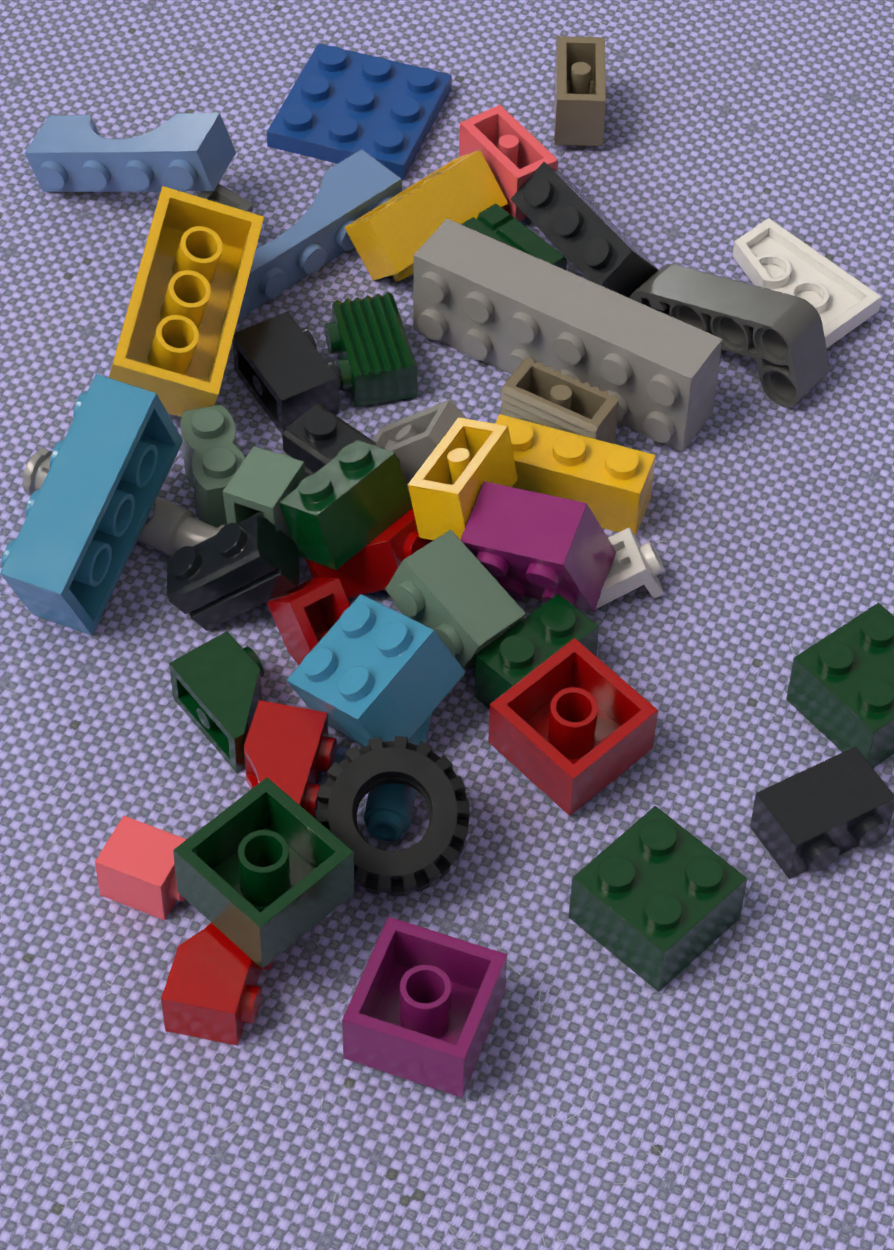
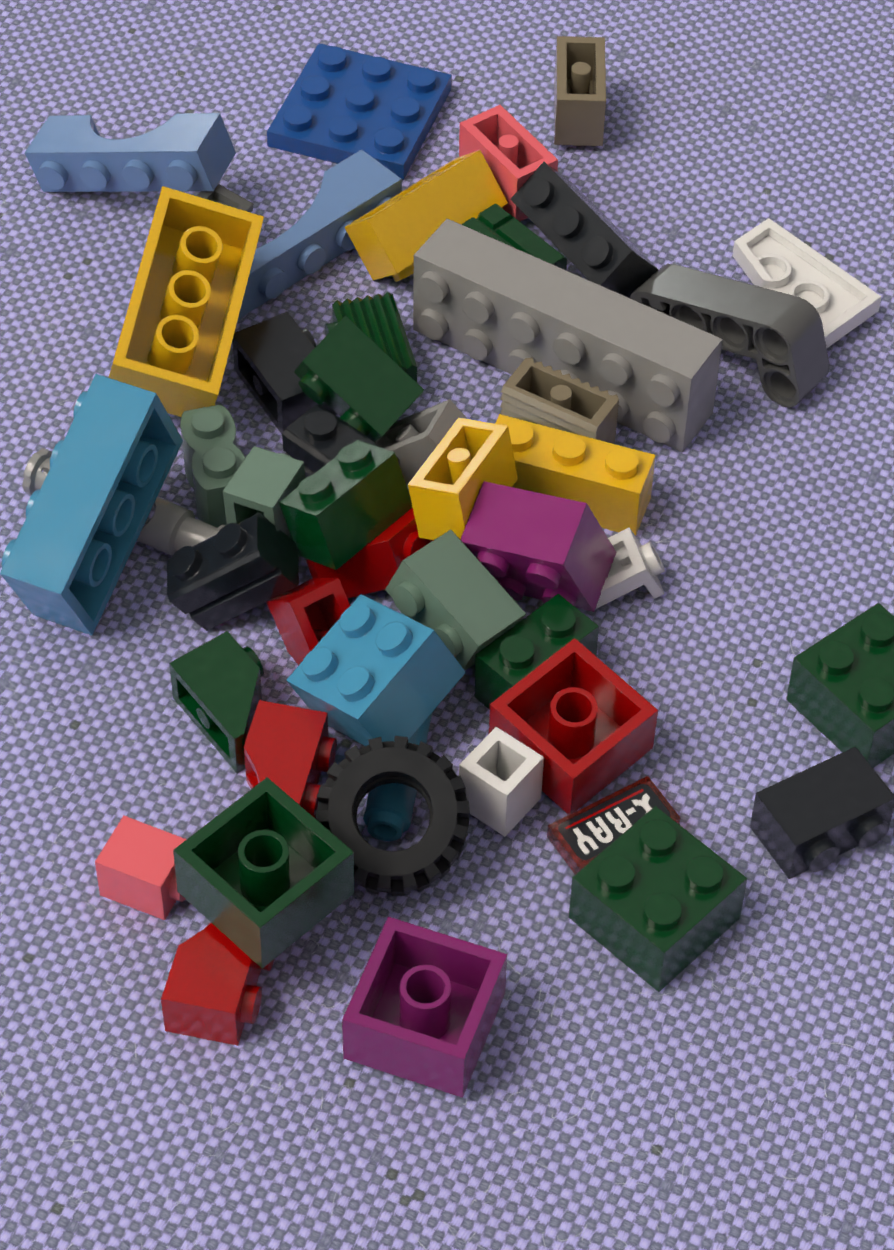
(357, 380): none -> dark green brick
(502, 780): none -> white brick
(593, 828): none -> tile

